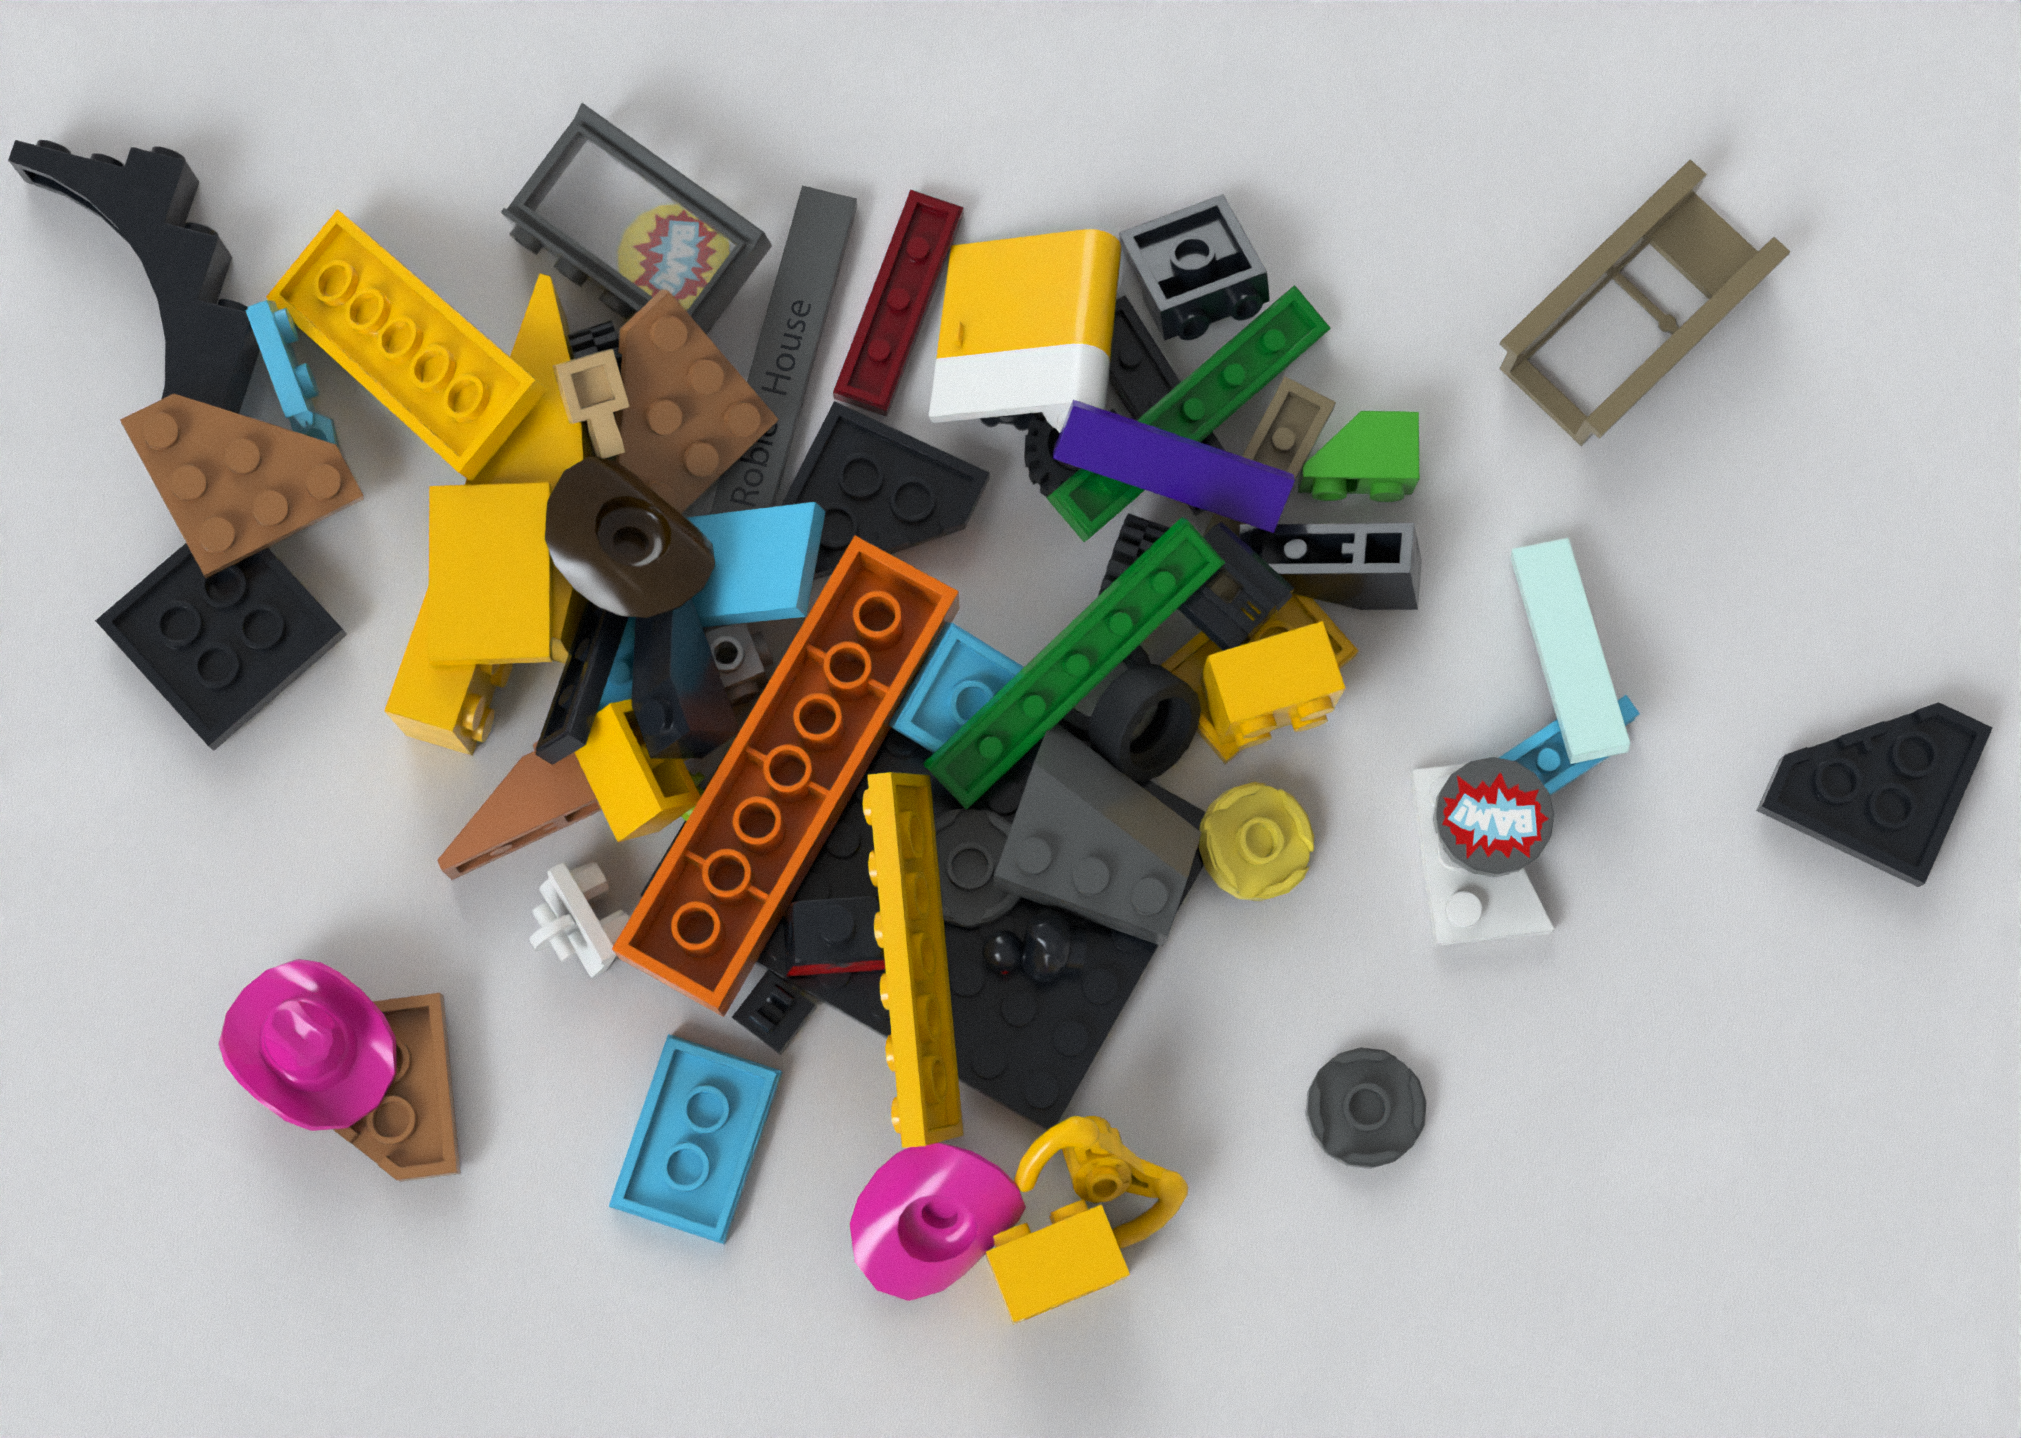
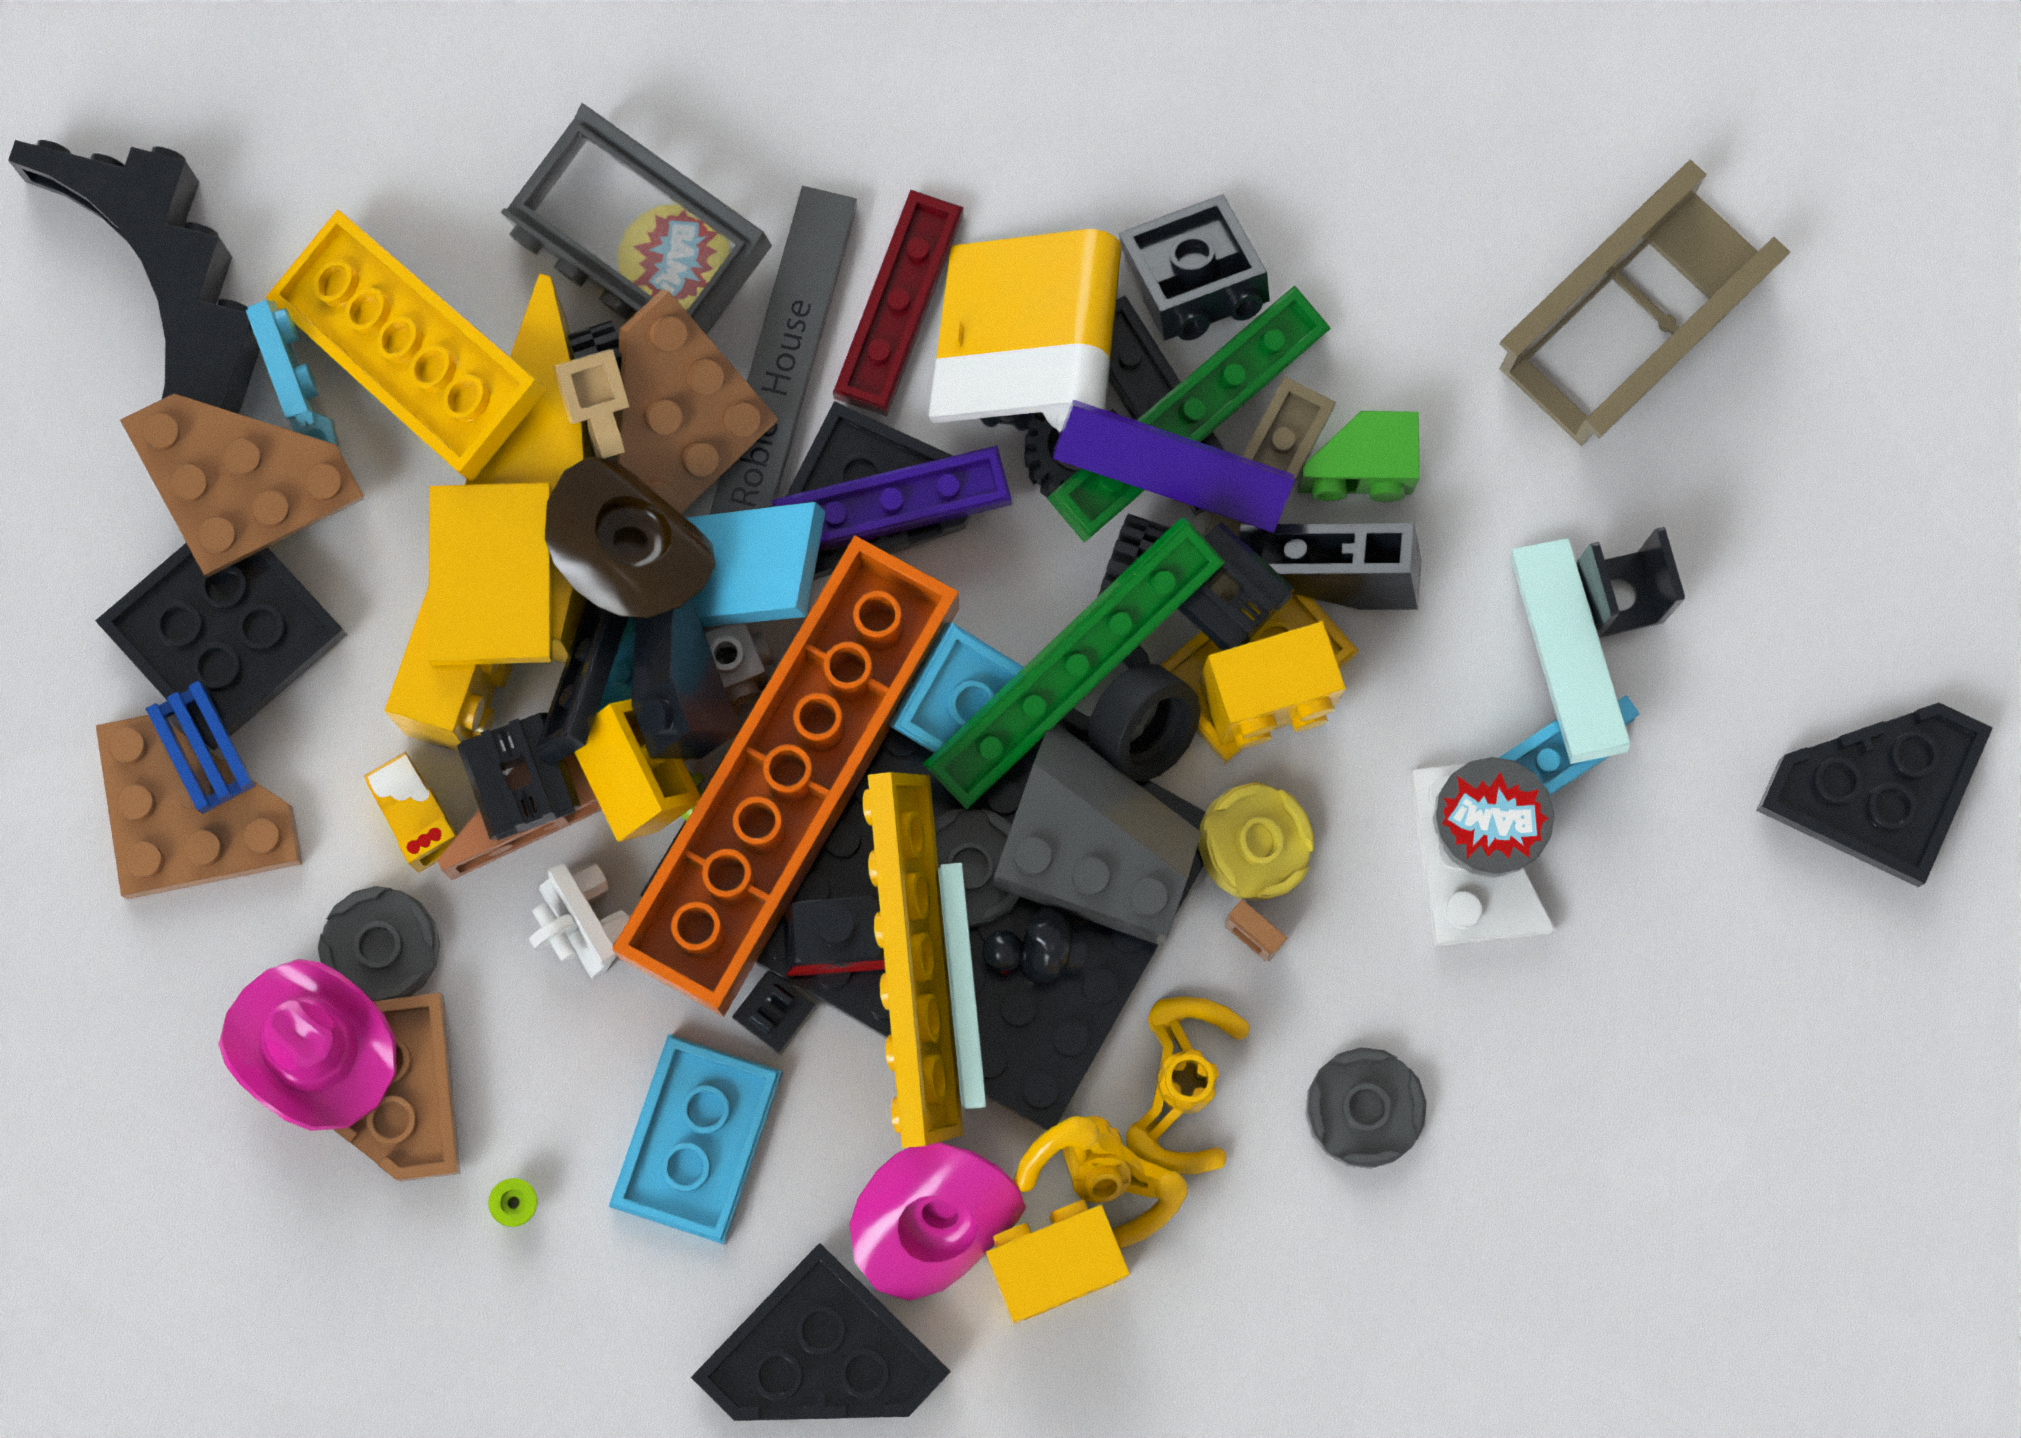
(162, 836): none -> medium nougat plate
(177, 705): none -> blue tile
(381, 942): none -> dark grey tile
(411, 811): none -> yellow leg
(498, 803): none -> black piece
(501, 1199): none -> lime piece
(820, 1353): none -> black plate
(908, 497): none -> dark purple tile
(962, 986): none -> light aqua tile
(1183, 1082): none -> yellow piece
(1254, 931): none -> medium nougat tile
(1650, 574): none -> black piece

